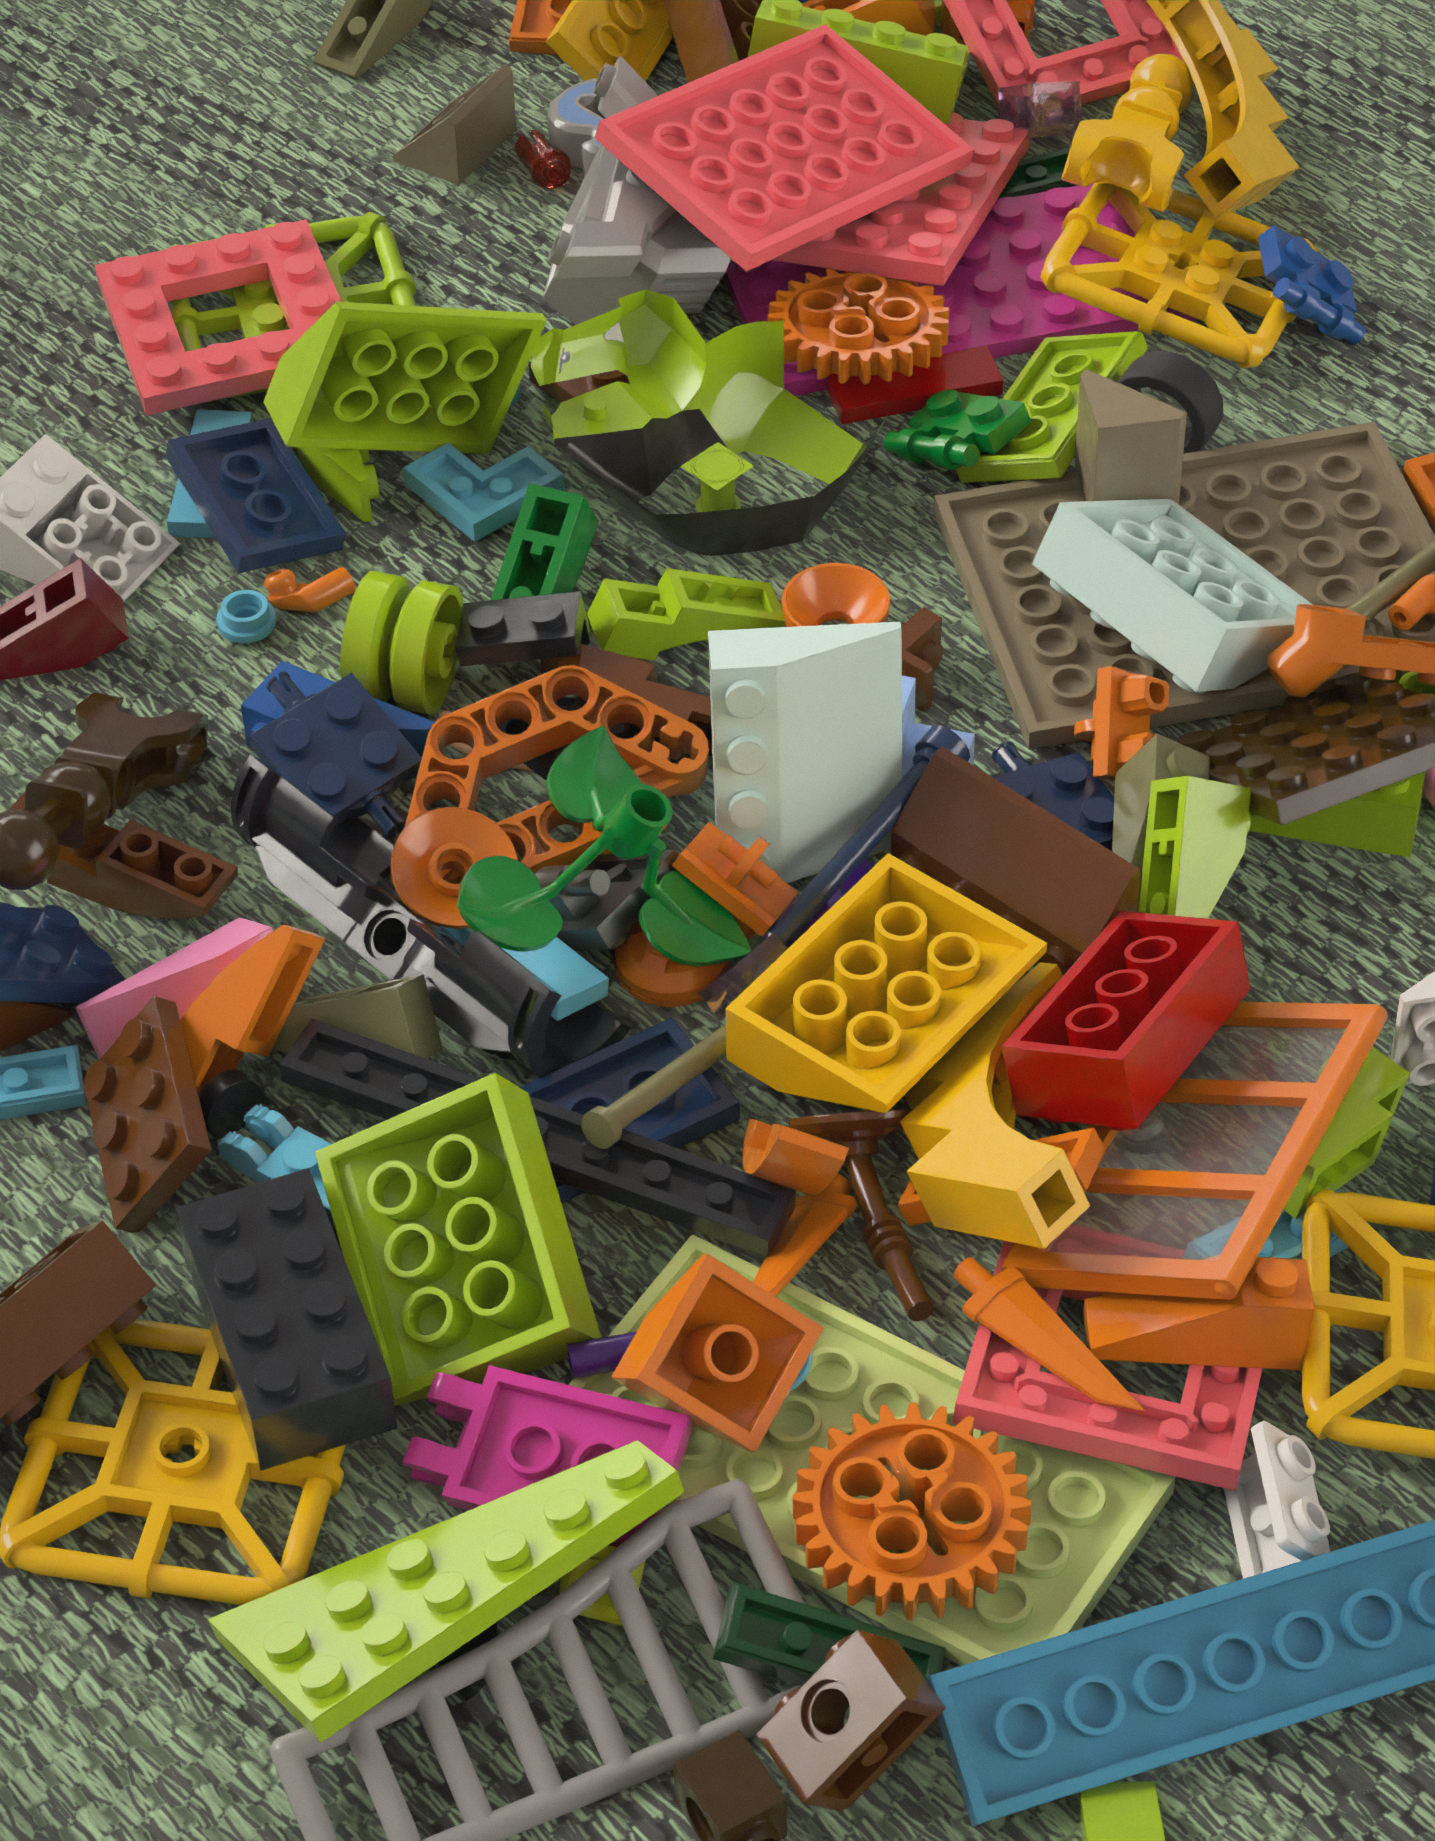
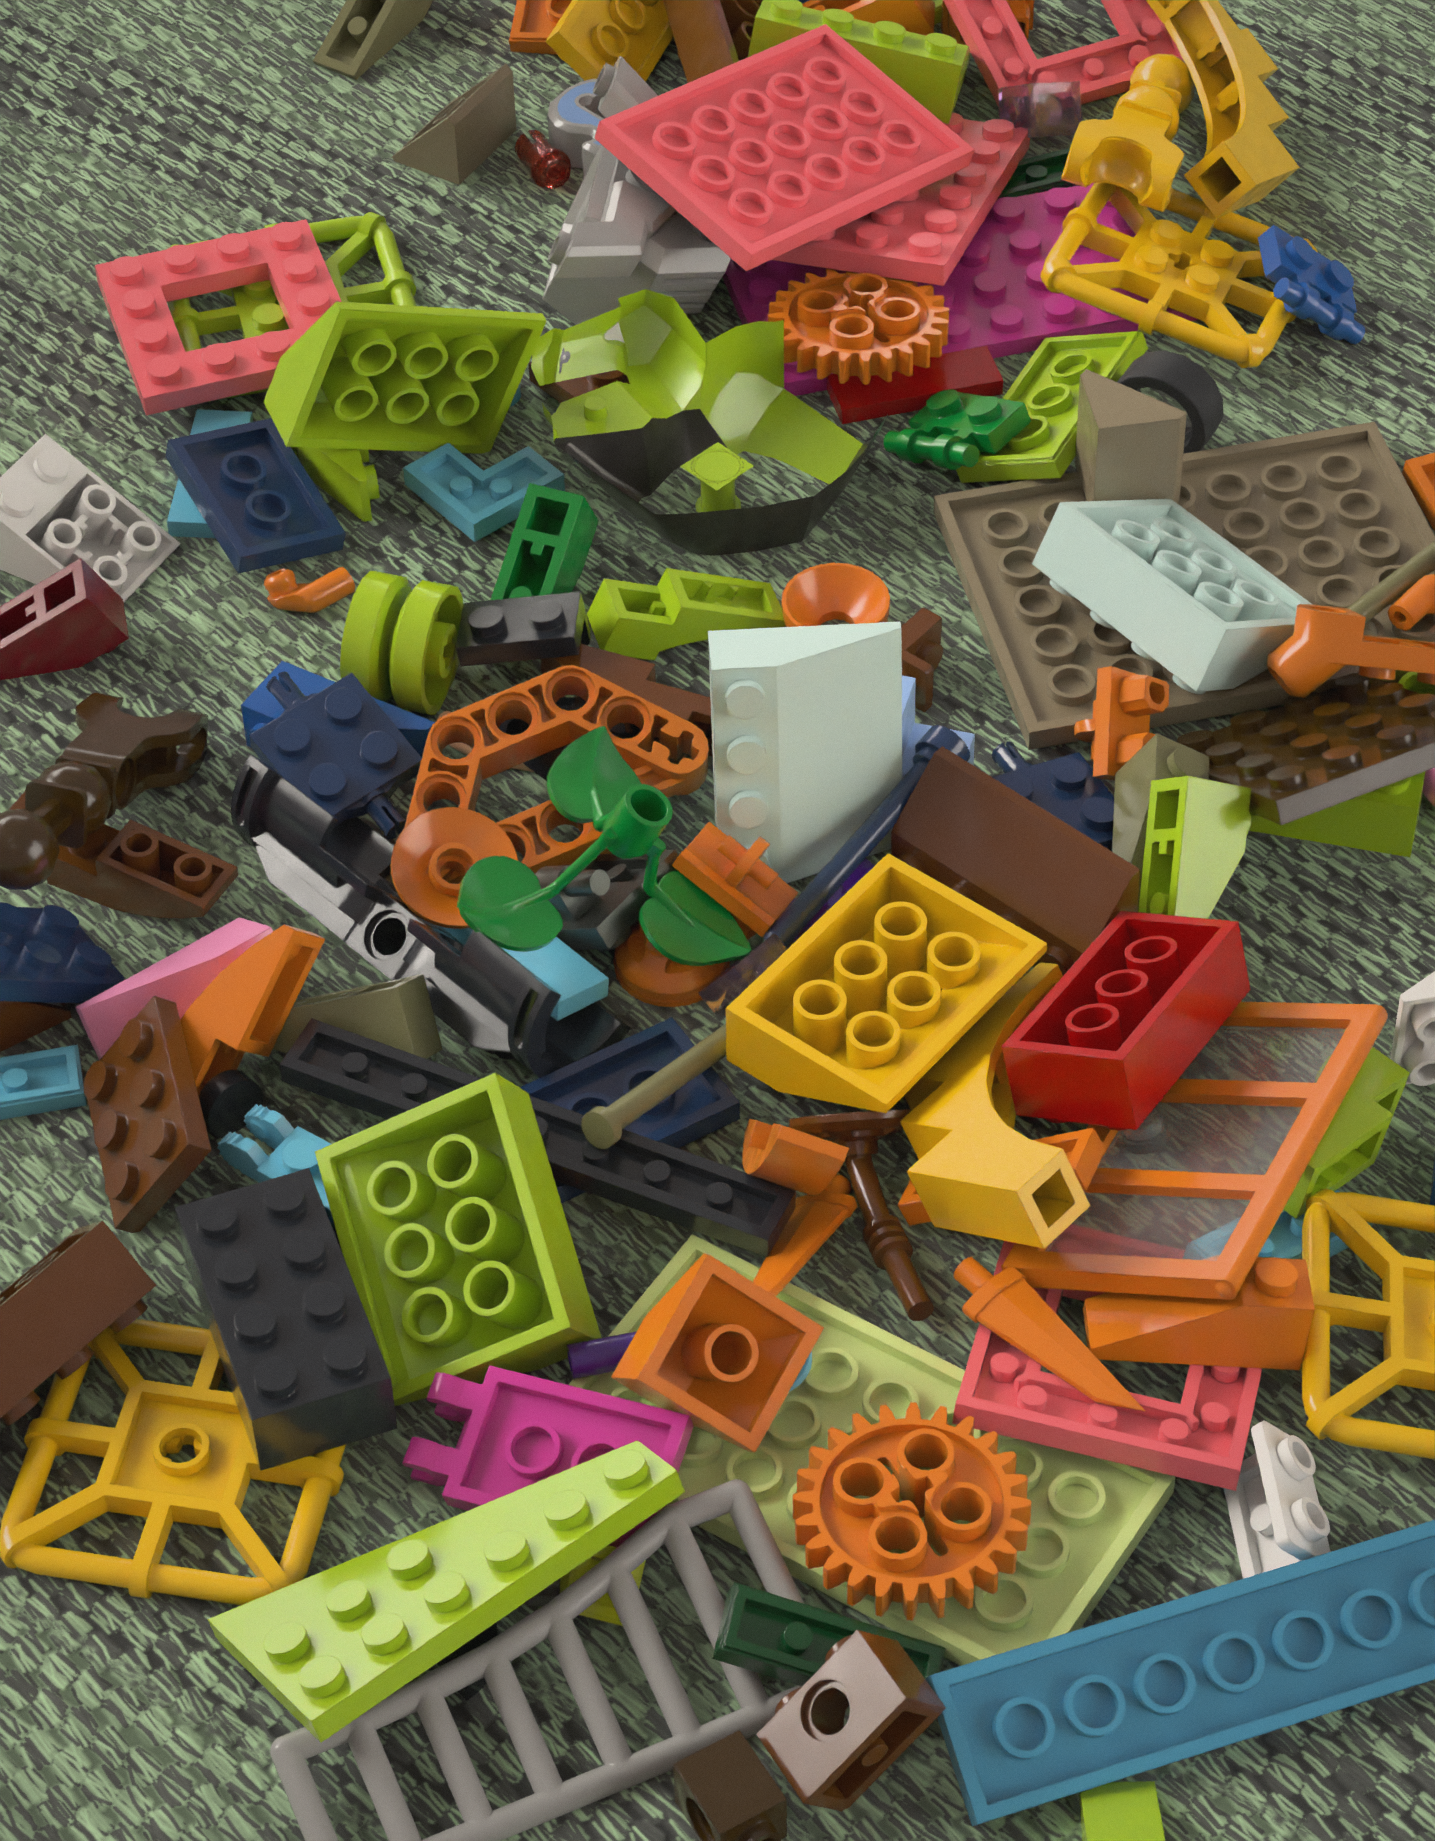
(245, 617): medium azure plate -> none

